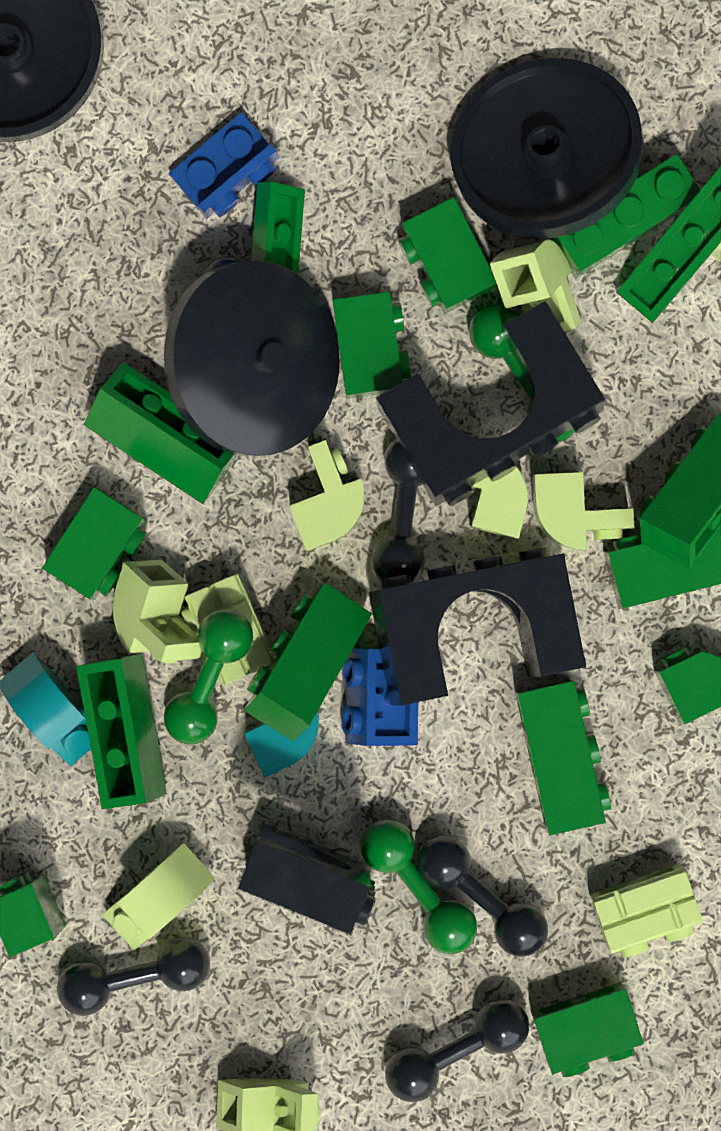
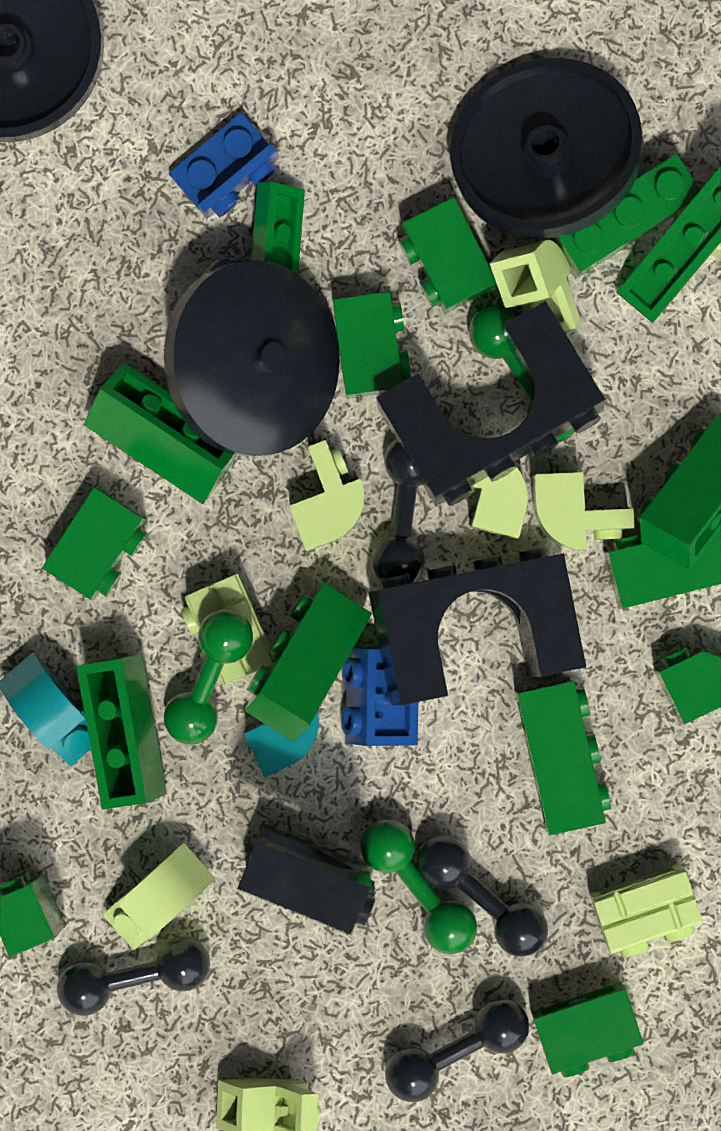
(148, 611): yellowish green brick -> none

